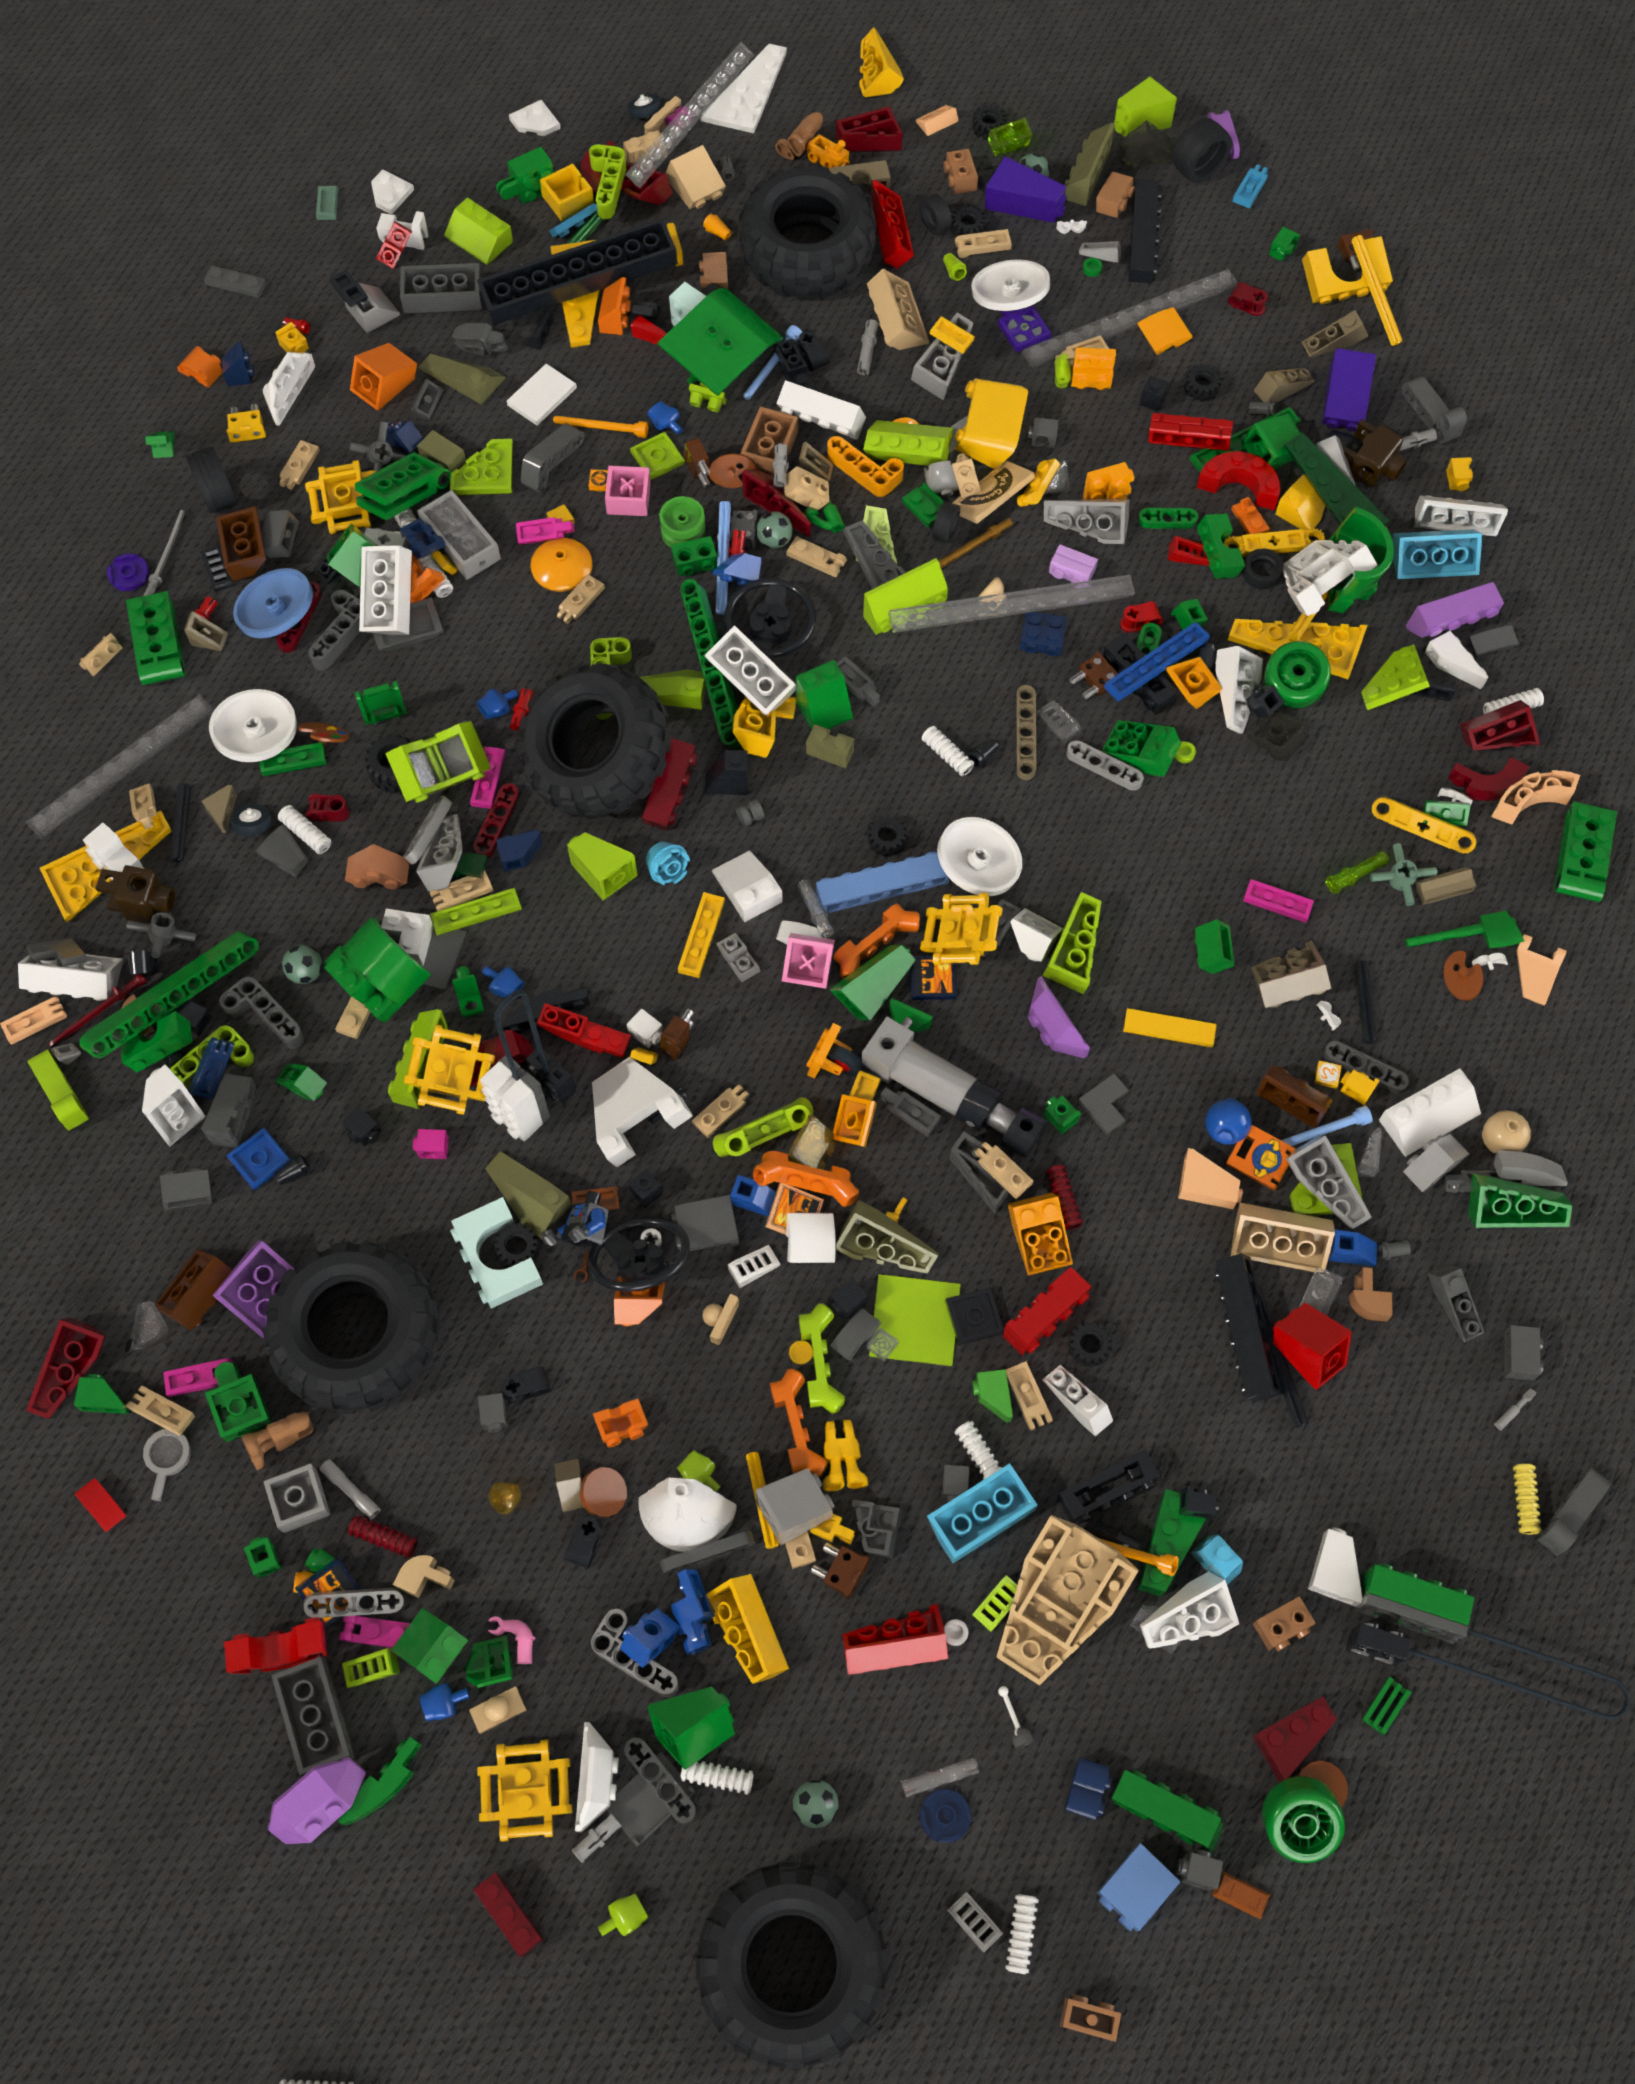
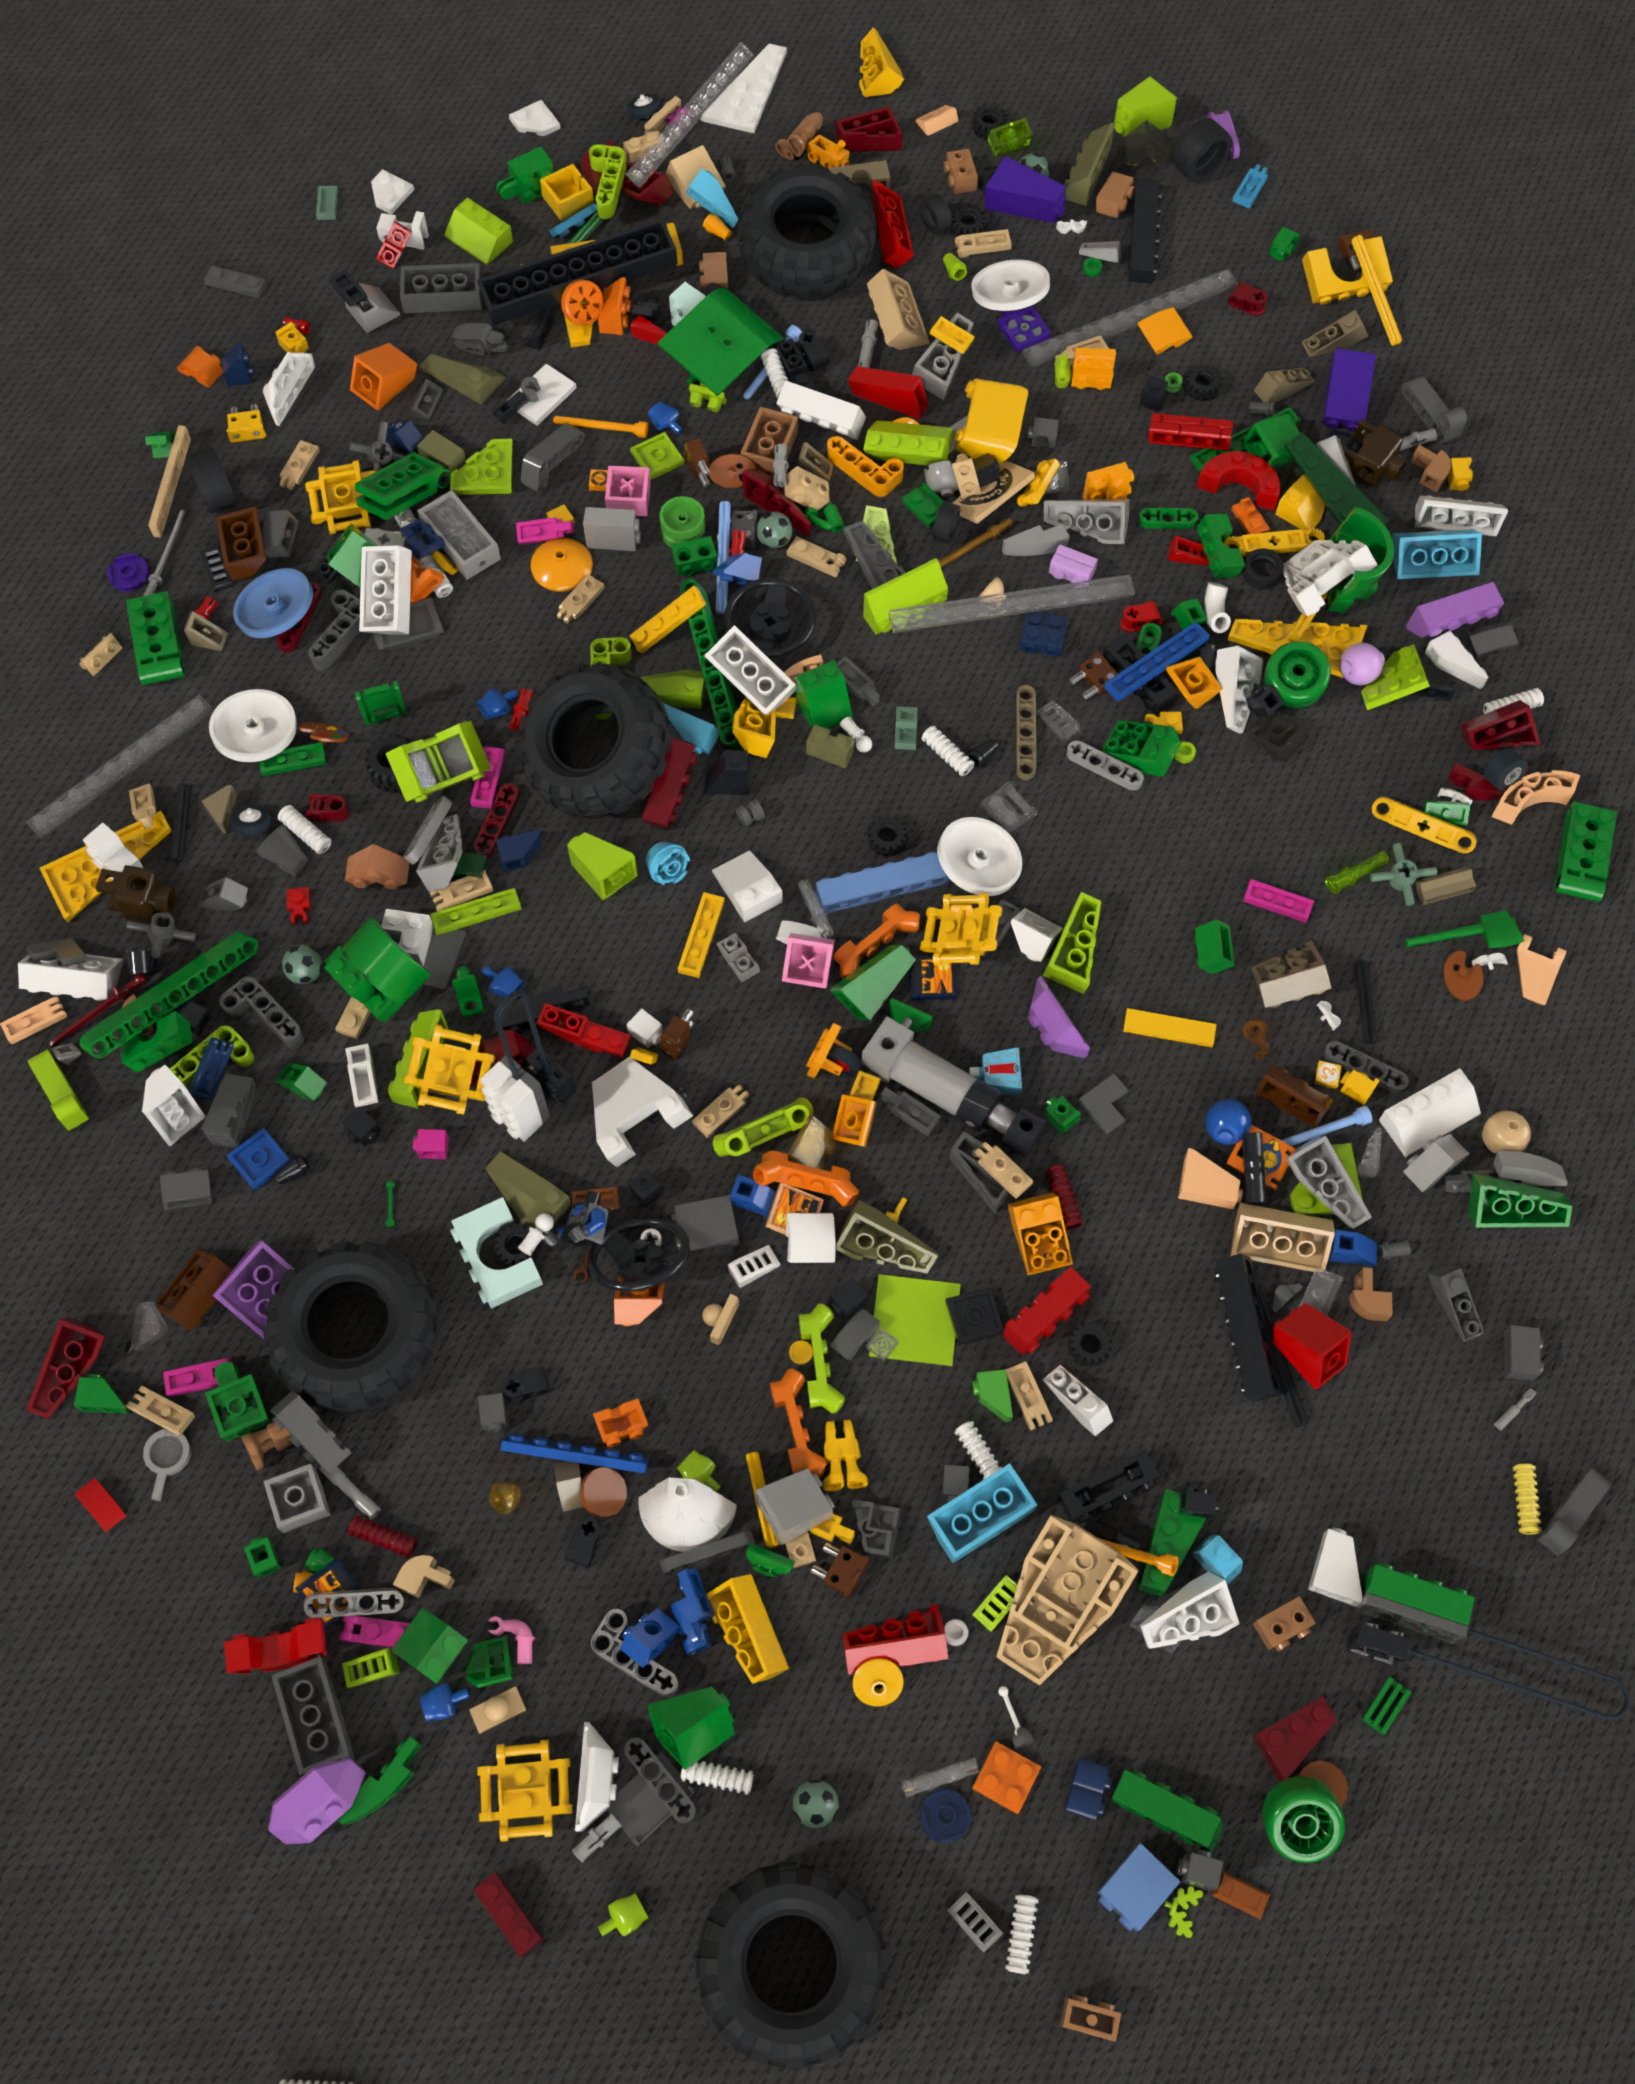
(169, 481): none -> tan tile
(223, 895): none -> dark grey slope
(298, 902): none -> red plate
(309, 1432): none -> dark grey wedge
(362, 1075): none -> white slope
(390, 1223): none -> green hinge
(516, 402): none -> piece
(544, 1223): none -> white pin
(574, 294): none -> orange wheel
(585, 1454): none -> blue plate
(611, 529): none -> light grey brick
(668, 619): none -> yellow plate
(693, 729): none -> medium azure slope
(710, 195): none -> medium azure slope
(768, 1562): none -> green tile
(774, 370): none -> white piece
(803, 666): none -> light nougat slope
(863, 743): none -> white pin
(878, 1672): none -> yellow dish
(890, 389): none -> red slope
(906, 728): none -> sand green slope
(986, 469): none -> black brick
(1001, 1071): none -> medium azure torso
(1003, 813): none -> clear plate
(1006, 1777): none -> orange plate
(1036, 541): none -> light grey slope
(1170, 719): none -> yellow plate
(1176, 386): none -> bright green bush
(1176, 1917): none -> lime animal
(1215, 607): none -> white cylinder
(1254, 1168): none -> black axle
(1258, 1037): none -> clear orange plate
(1284, 1294): none -> dark grey piece
(1361, 663): none -> lavender brick
(1435, 467): none -> medium nougat brick
(1505, 769): none -> black wheel

